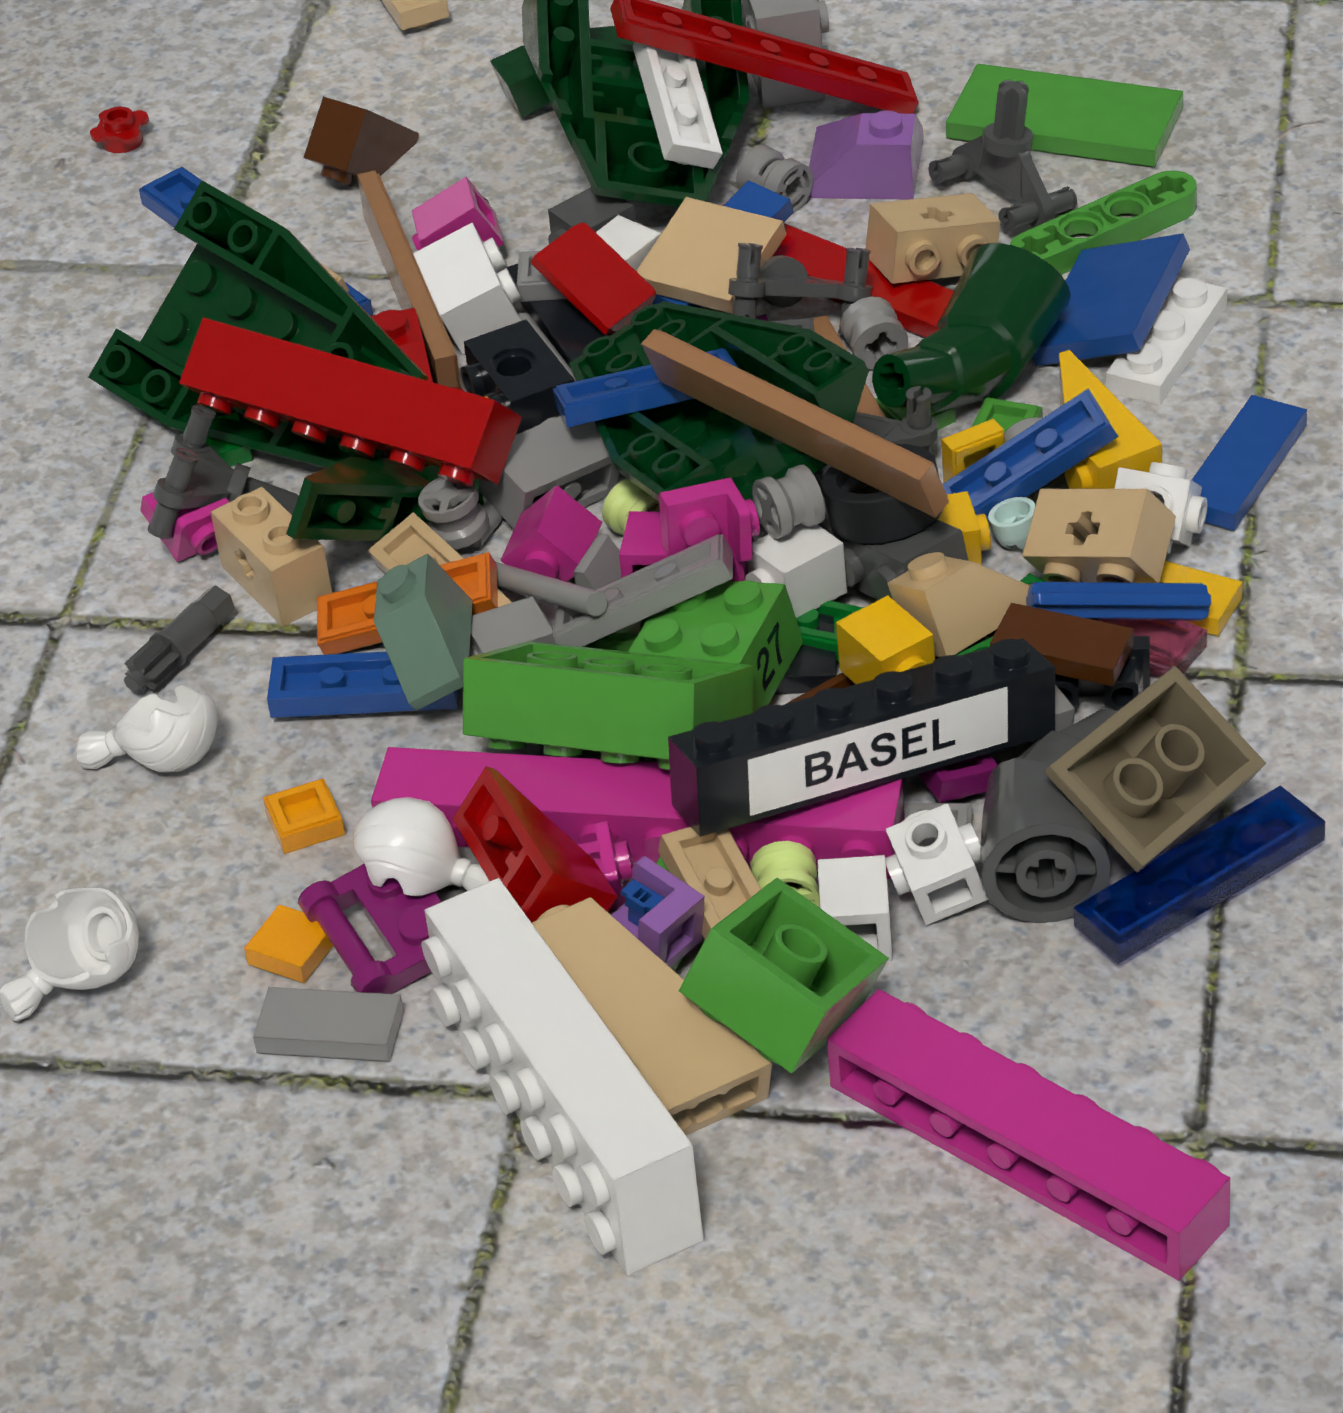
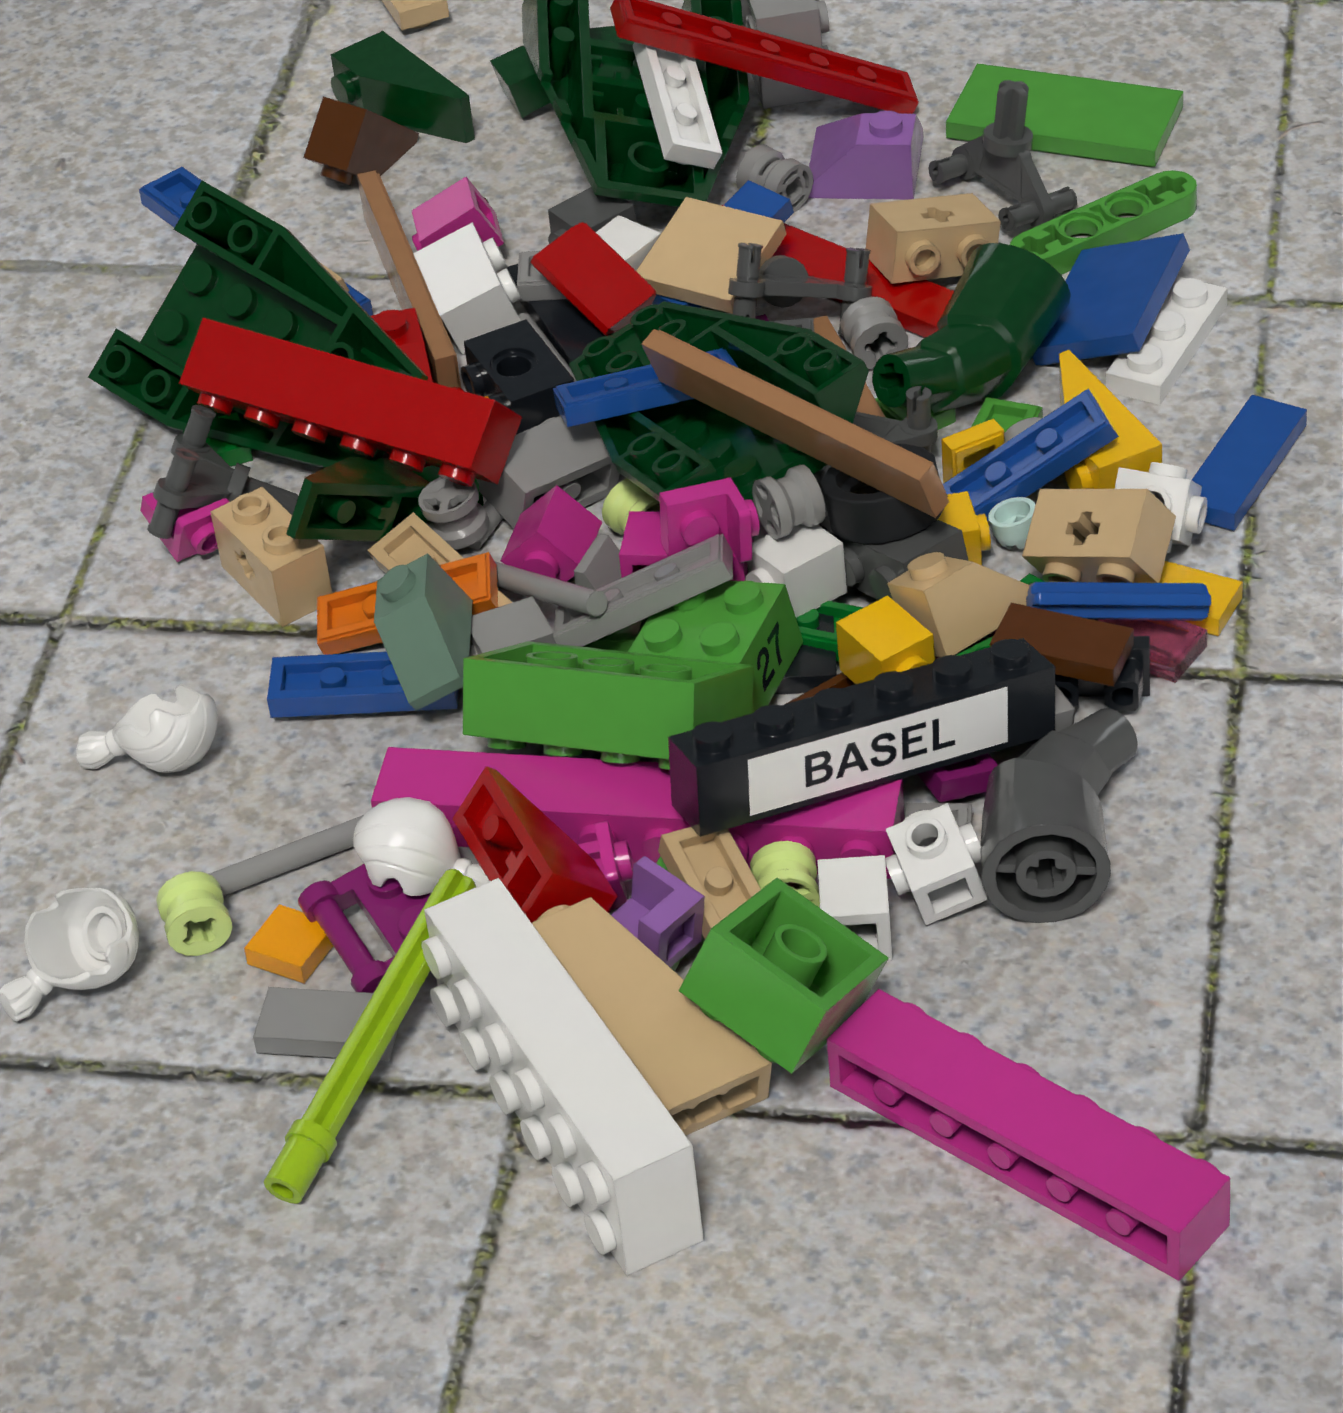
(120, 129): red plate -> none
(172, 645): dark grey piece -> none
(194, 913): none -> yellowish green wheel
(286, 857): none -> light grey bar
(303, 816): light orange tile -> none
(313, 1136): none -> lime axle
(401, 87): none -> dark green slope
(639, 900): blue piece -> none
(1156, 769): dark tan slope -> none
(1199, 874): clear blue plate -> none

